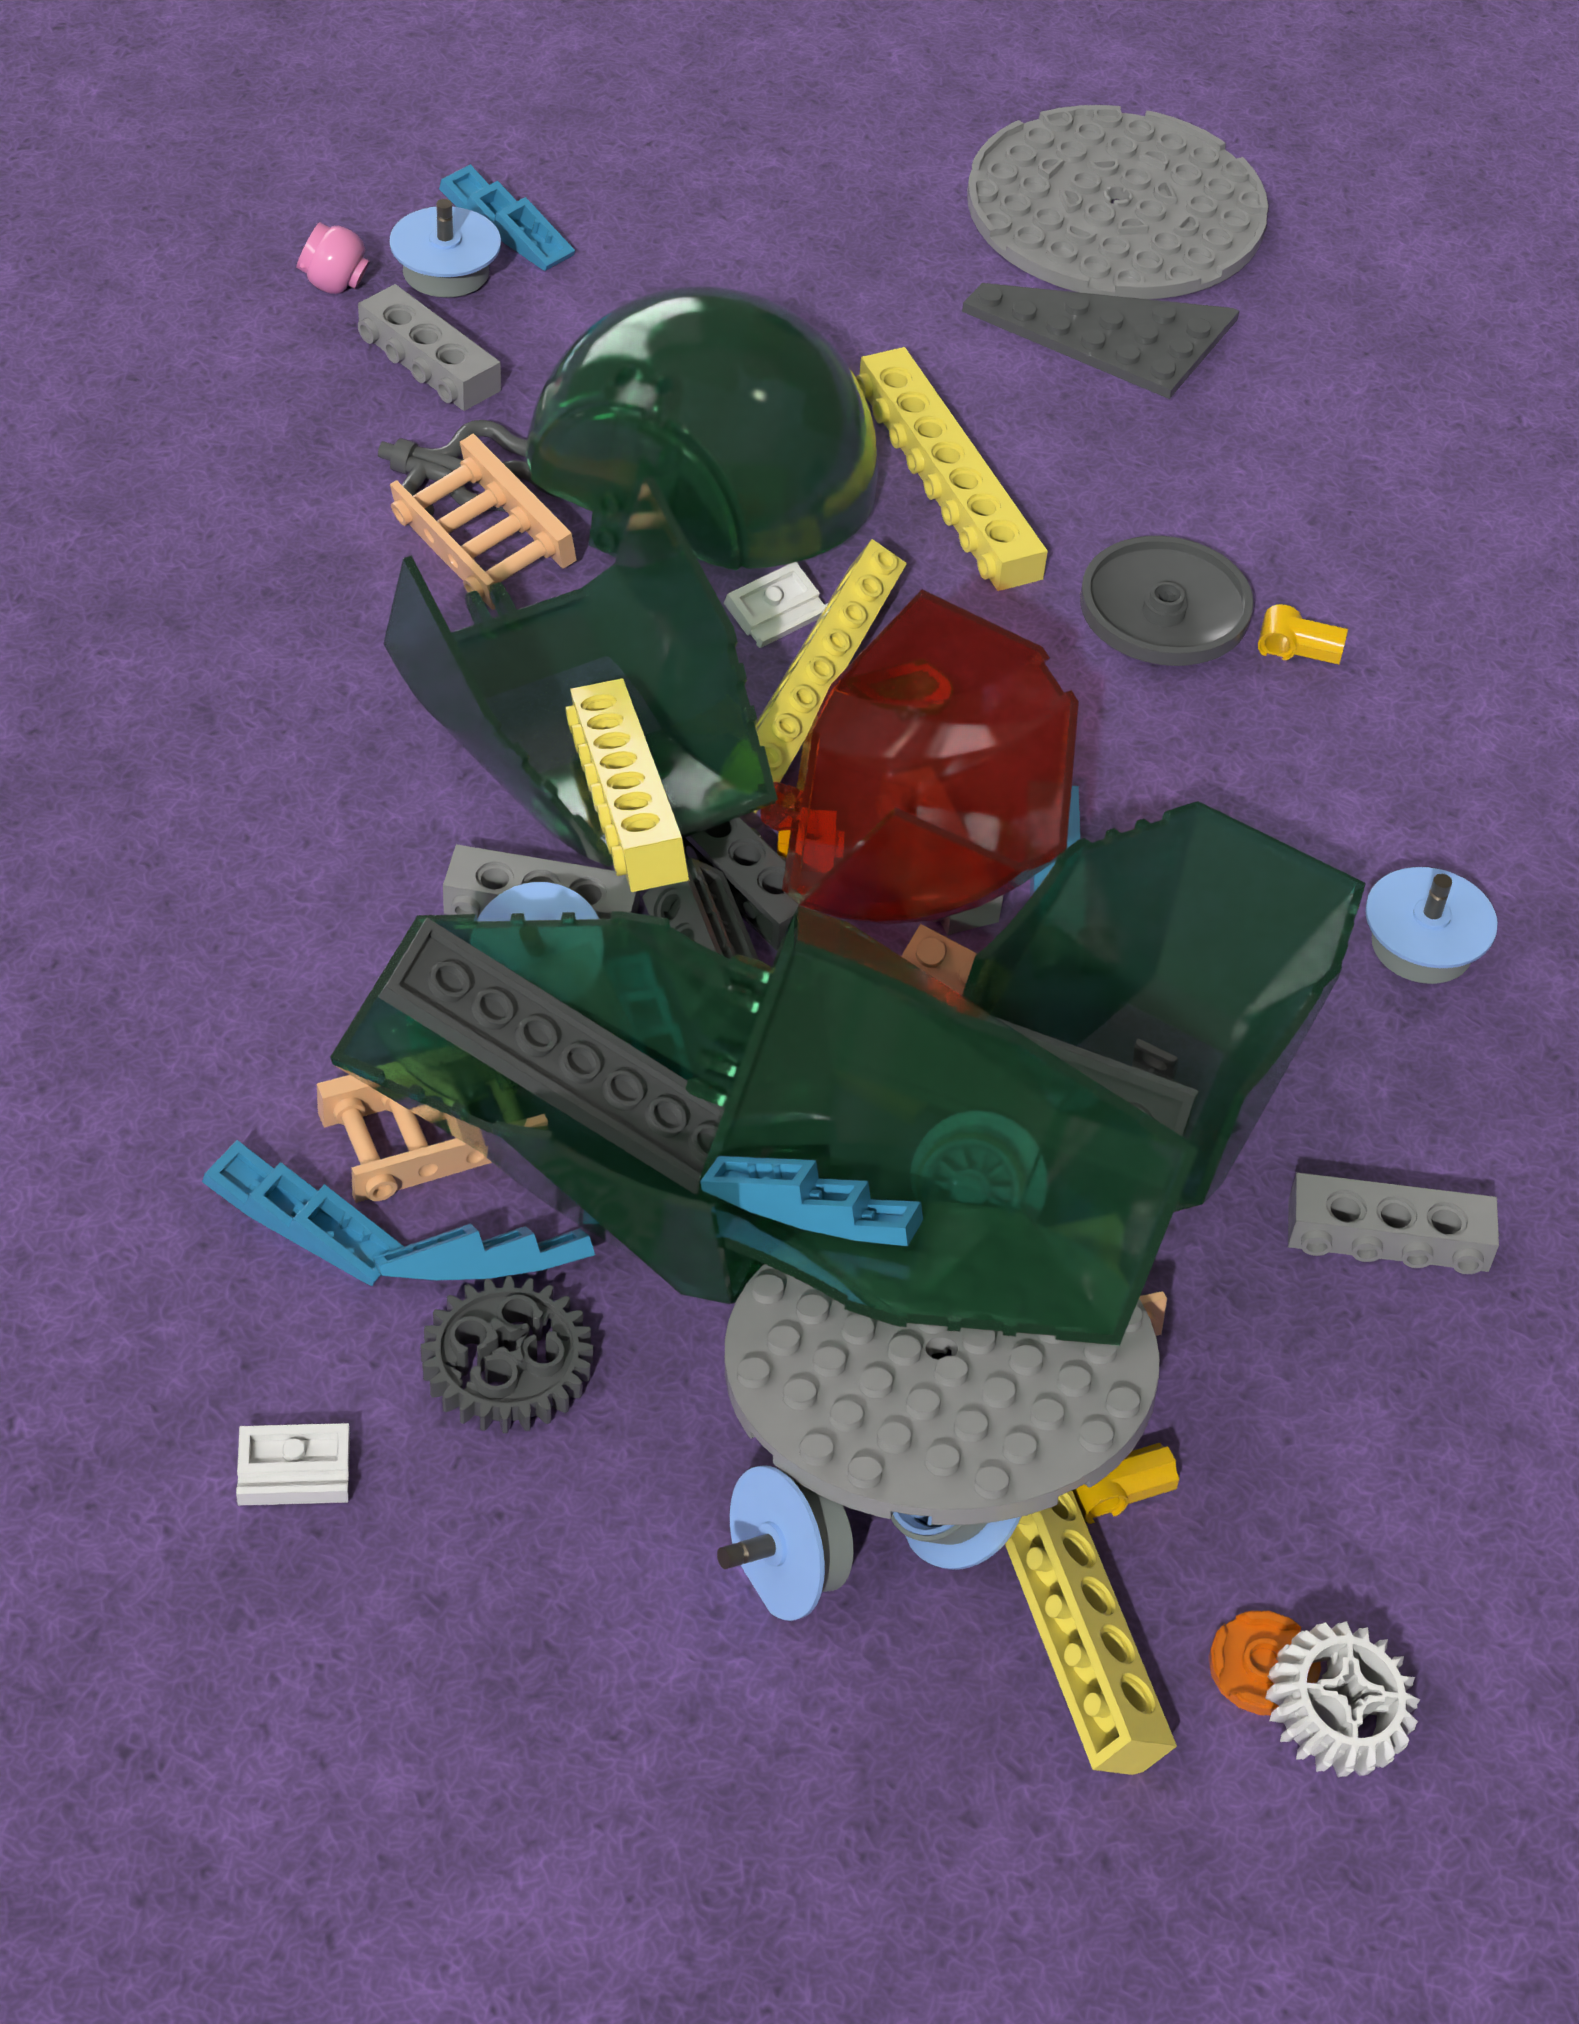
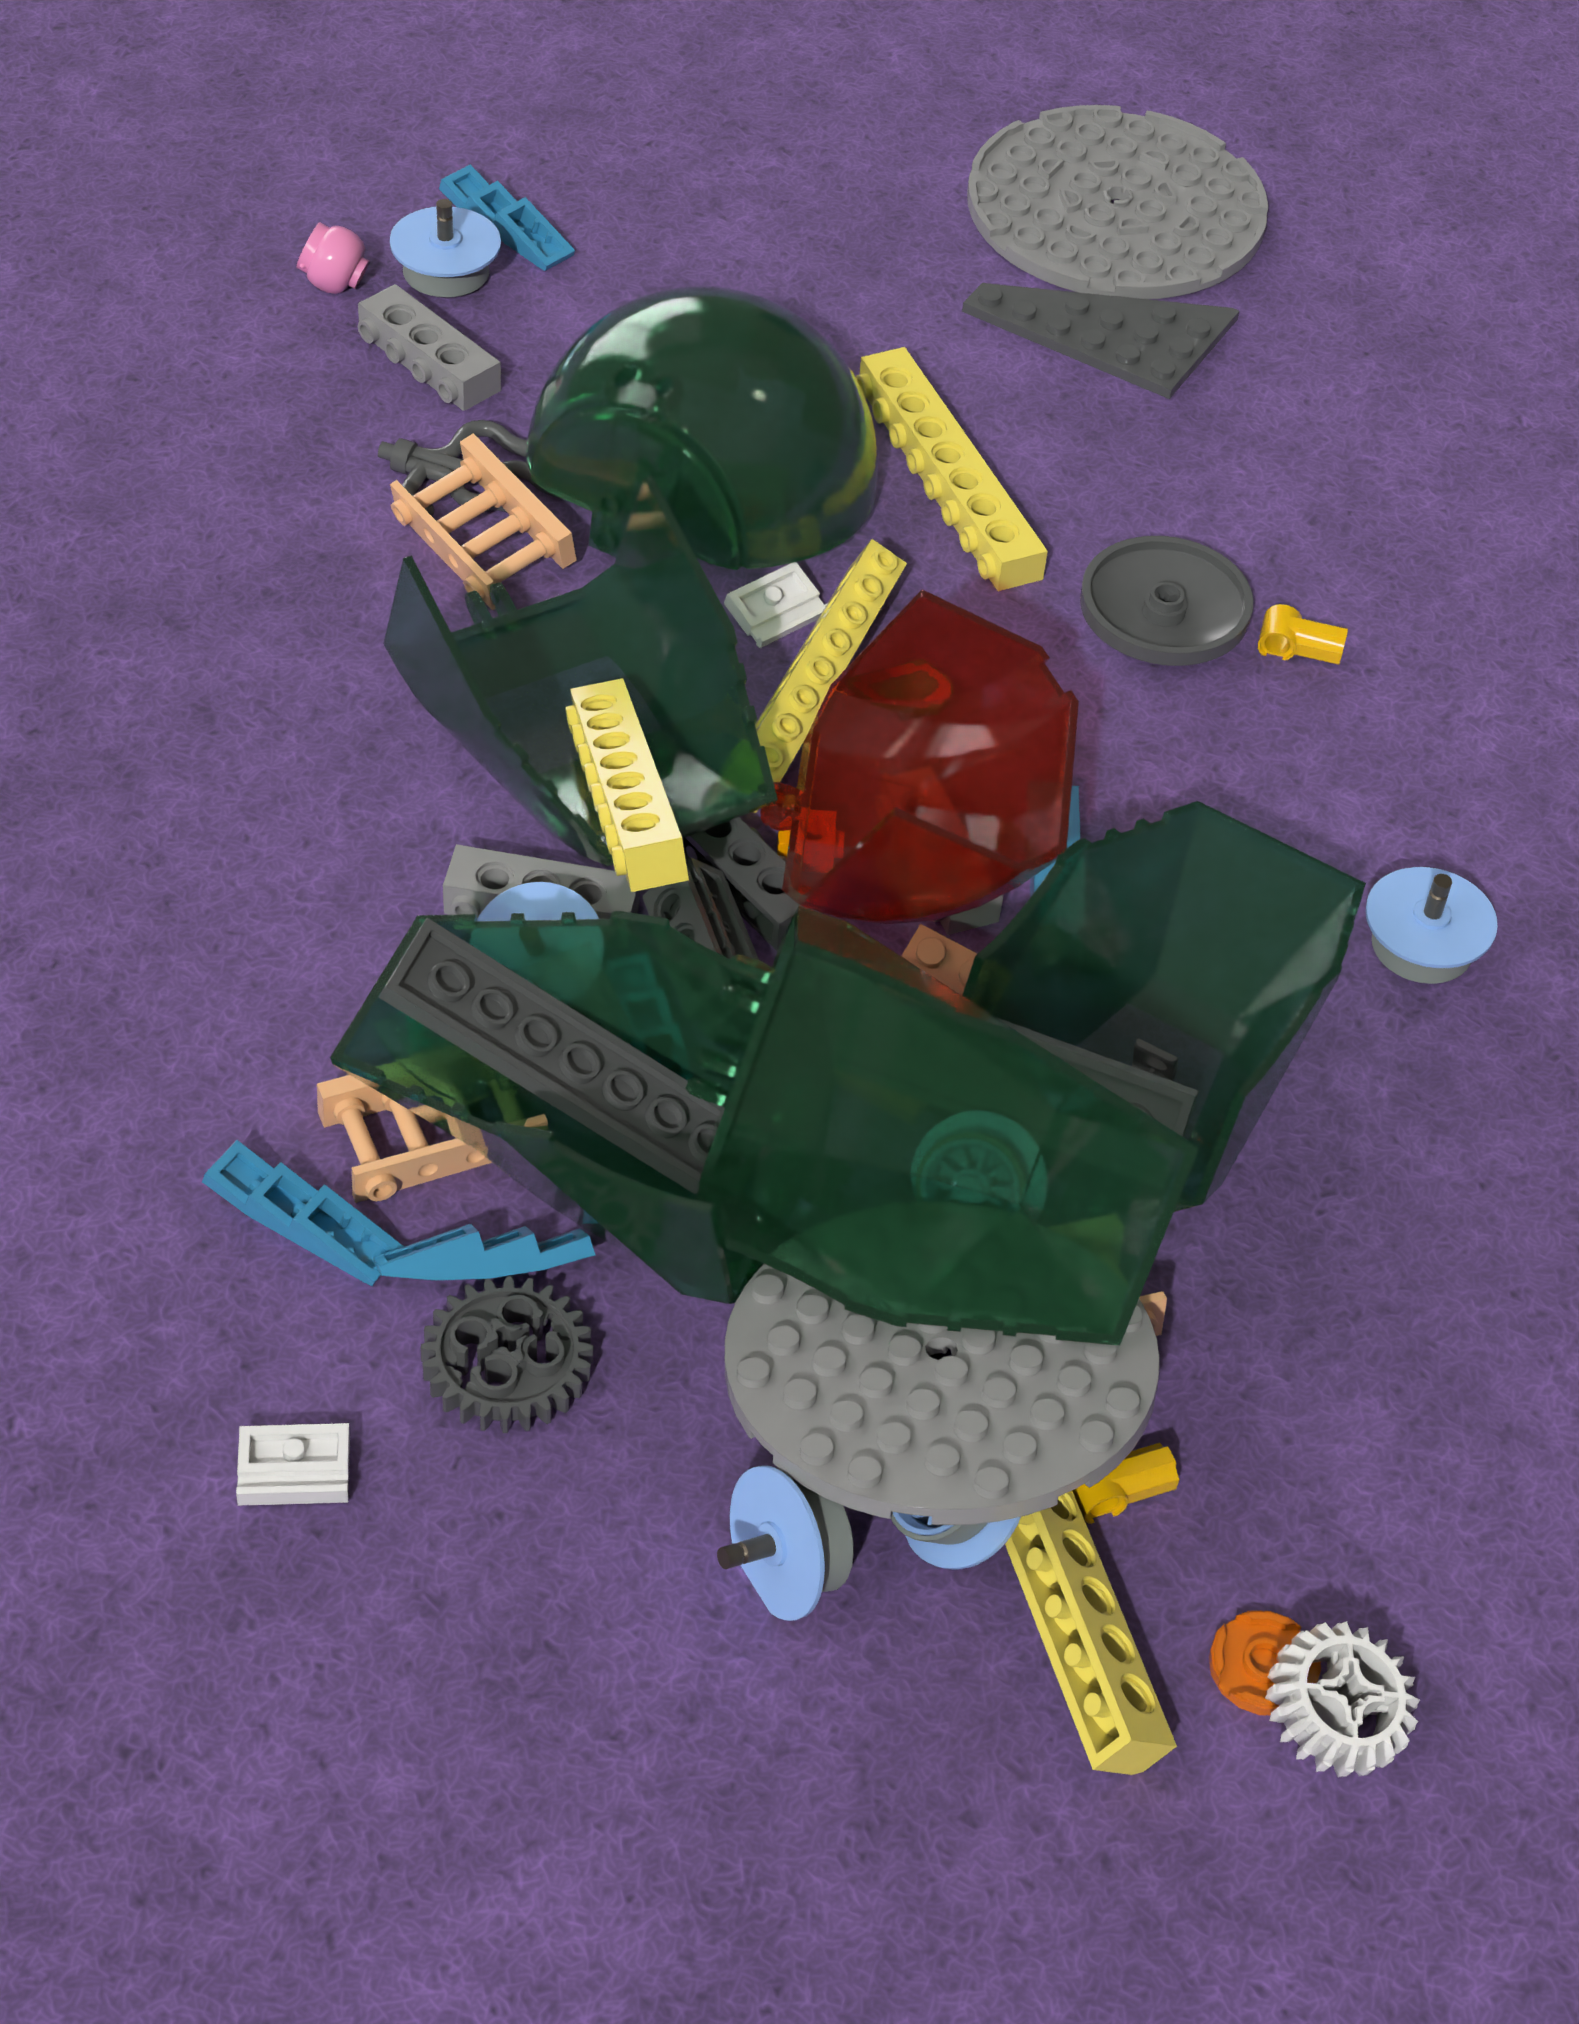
(796, 1196): dark azure slope -> none
(1393, 1223): light grey brick -> none

